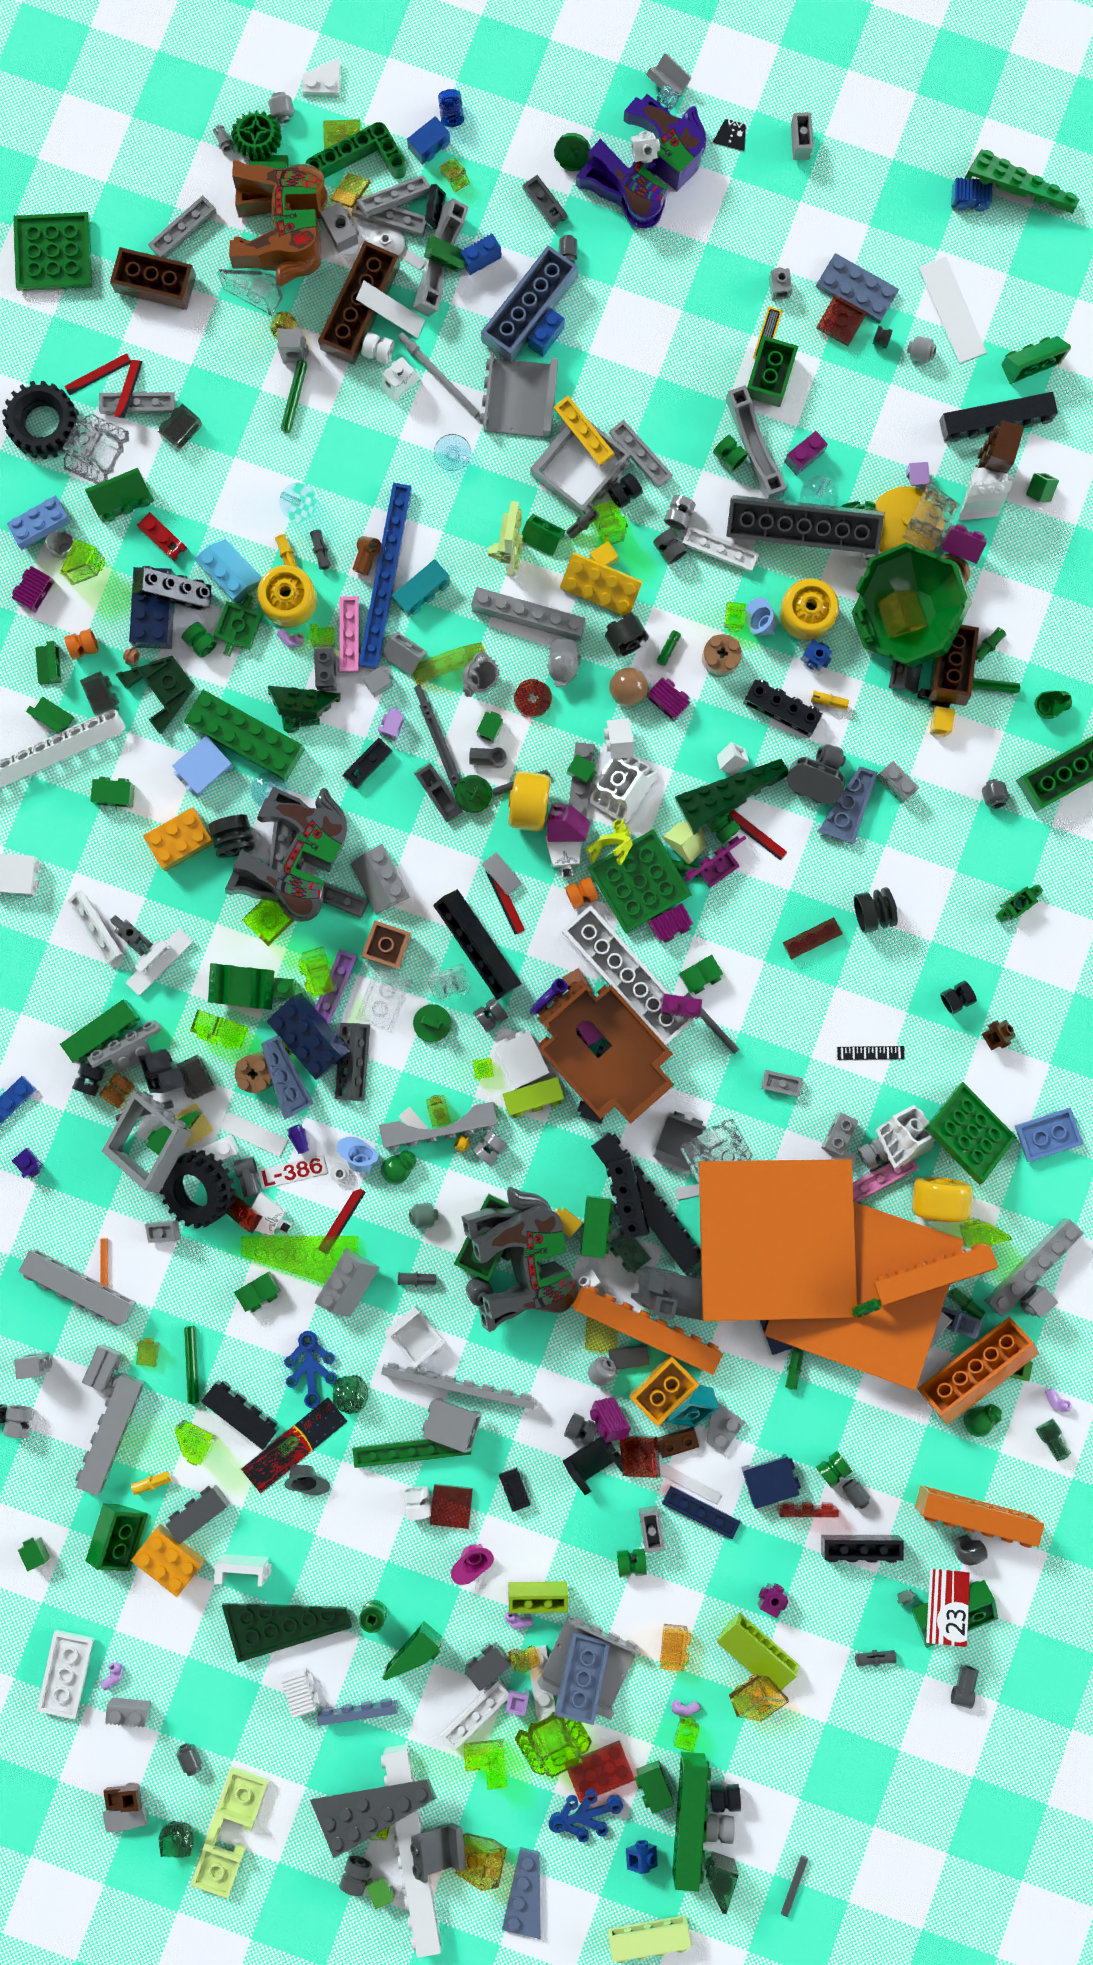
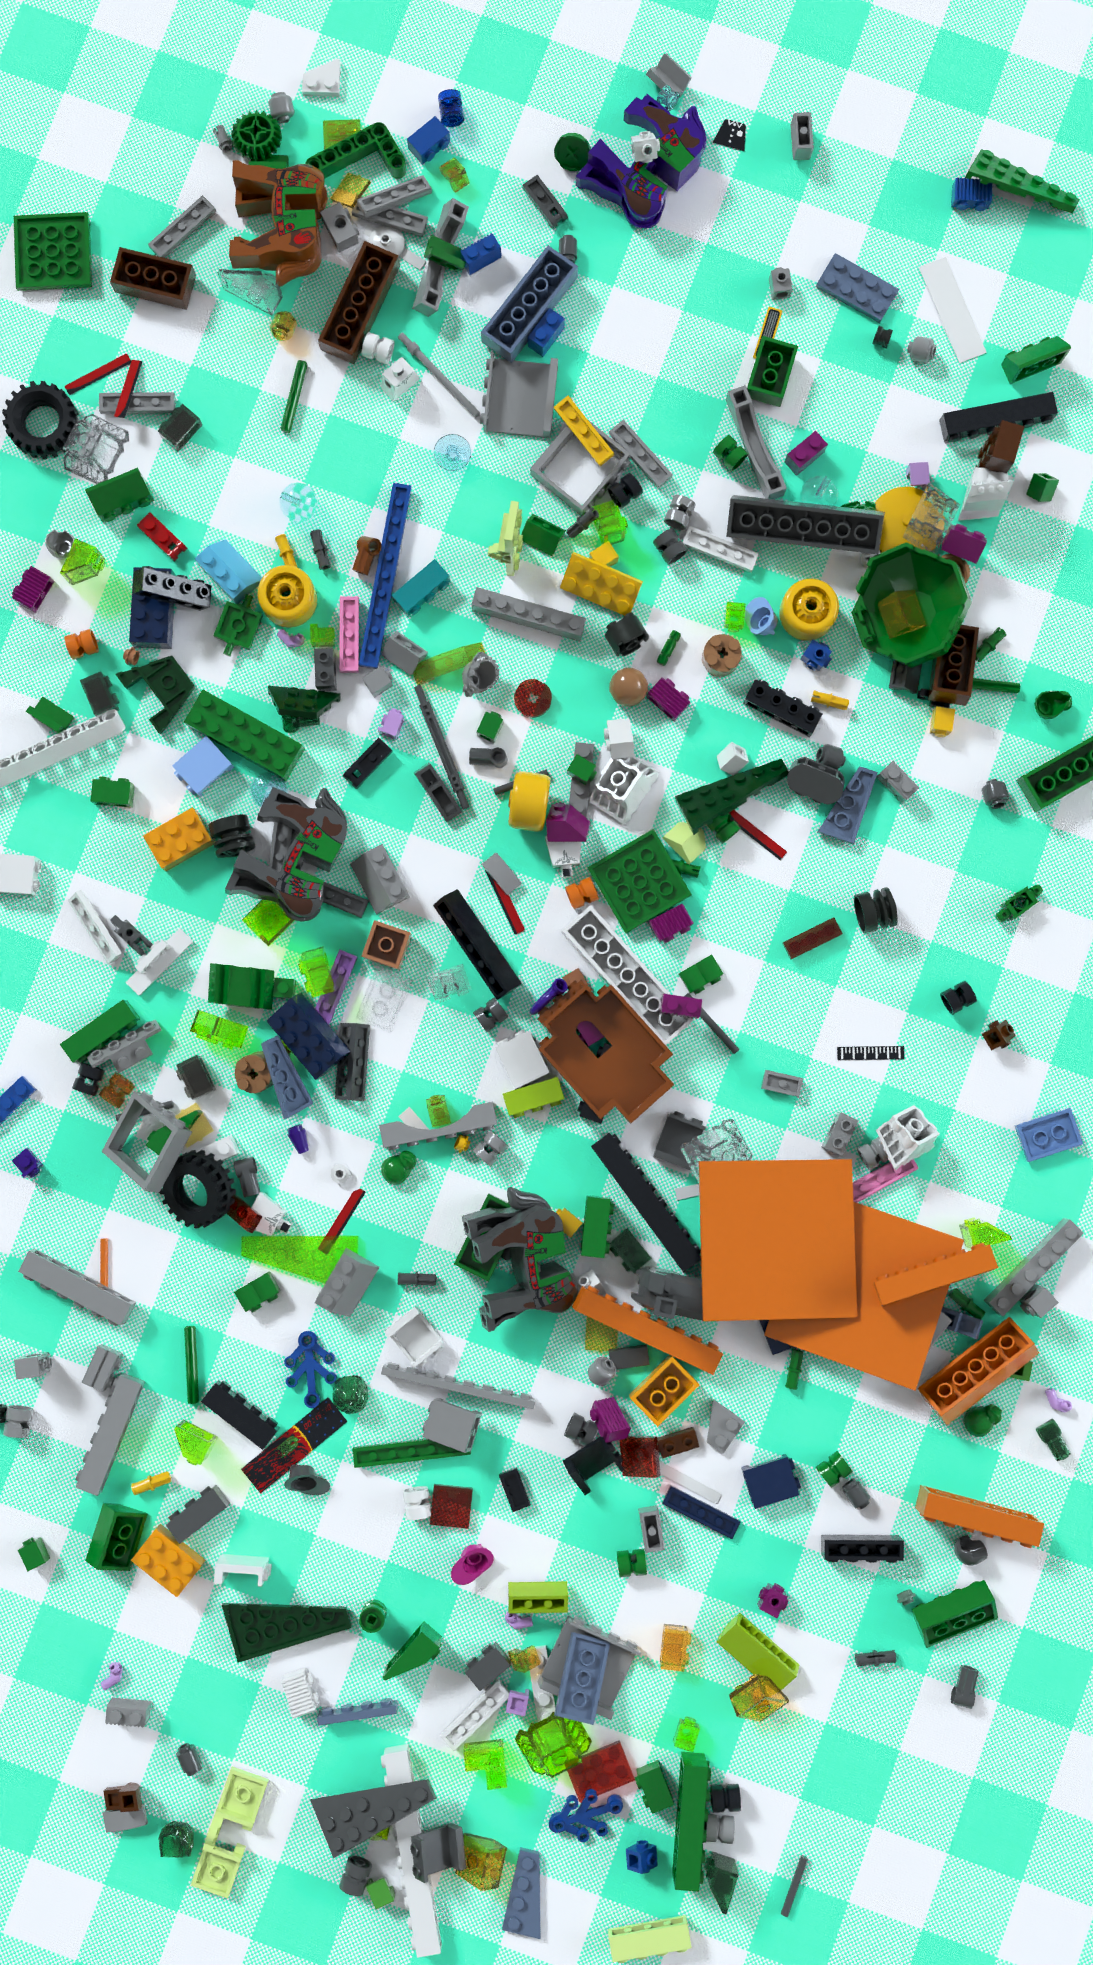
(38, 522): medium blue plate -> none
(48, 663): green panel -> none
(65, 1674): white plate -> none
(147, 1352): clear yellow bracket -> none
(159, 1073): black brick -> none
(163, 1231): light grey plate -> none
(196, 636): green wheel -> none
(253, 1133): white sticker -> none
(292, 345): light grey brick -> none
(292, 1171): white sticker -> none
(357, 1154): light blue piece -> none
(390, 309): white sticker -> none
(423, 1215): sand green head -> none
(432, 1023): green tile -> none
(434, 205): black plate -> none
(473, 794): green tile -> none
(477, 1288): dark grey head -> none
(483, 1068): clear neon green plate -> none
(563, 661): light grey hair -> none
(620, 836): neon yellow piece -> none
(628, 1197): black brick -> none
(683, 1710): lavender arm -> none
(695, 1407): teal slope -> none
(718, 867): magenta bracket -> none
(807, 1509): clear red plate -> none
(841, 320): clear red plate -> none
(866, 1308): green axle -> none
(942, 1199): yellow wheel -> none
(948, 1607): sticker -> none
(970, 1133): green plate -> none

